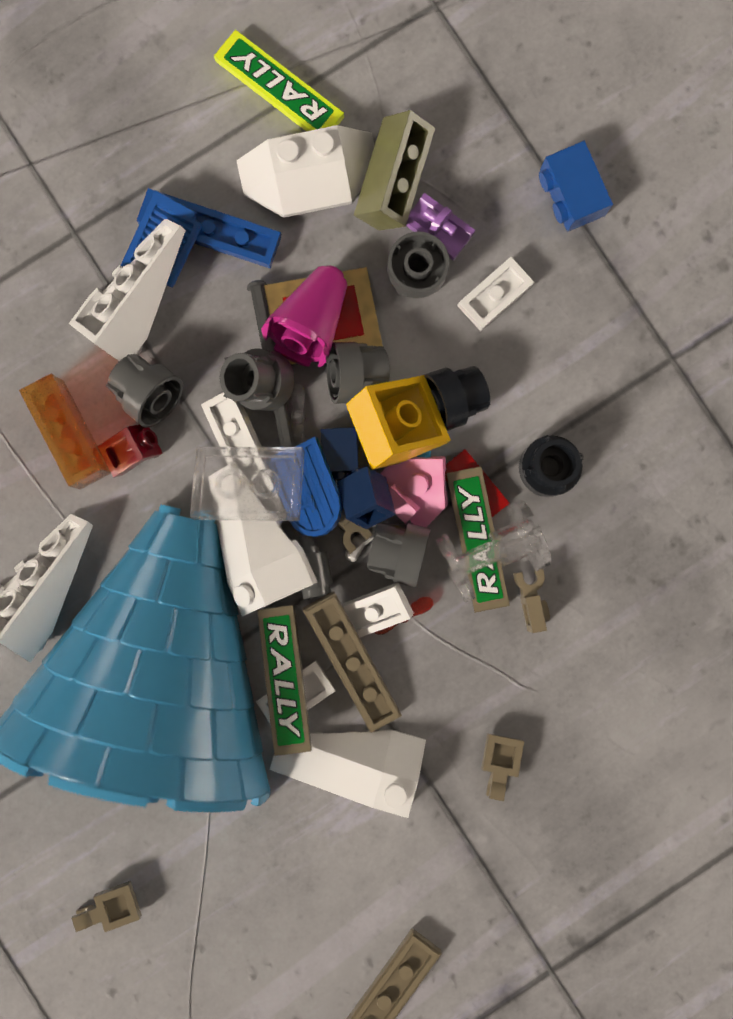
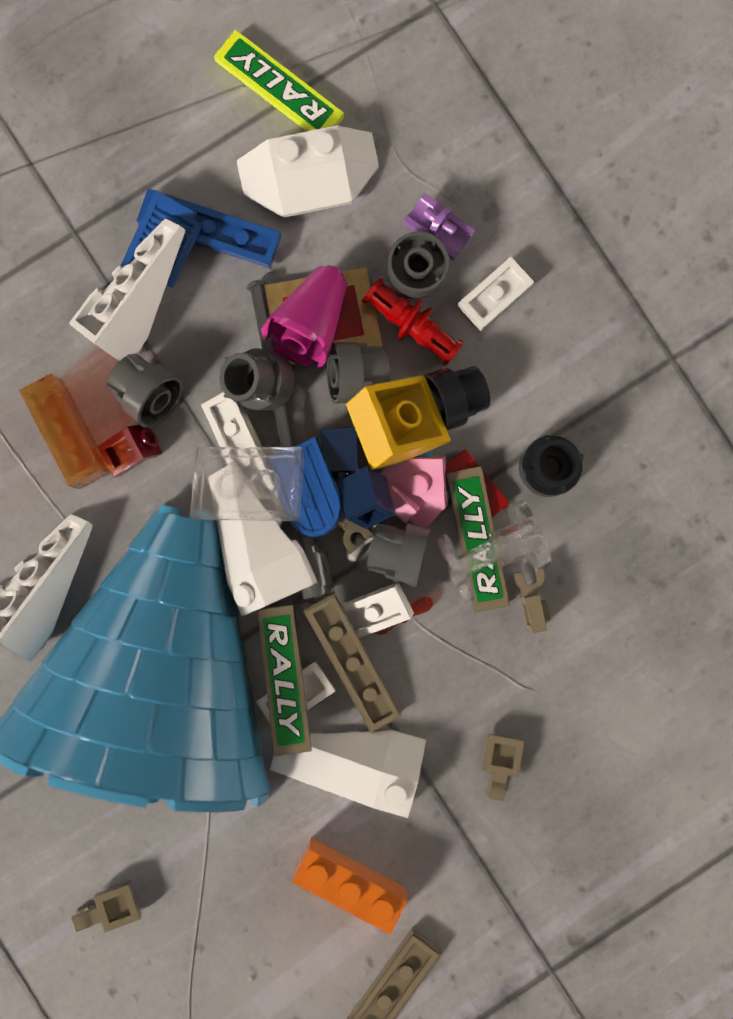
(350, 886): none -> orange brick
(394, 171): olive brick -> none
(412, 321): none -> red piece
(575, 186): blue brick -> none

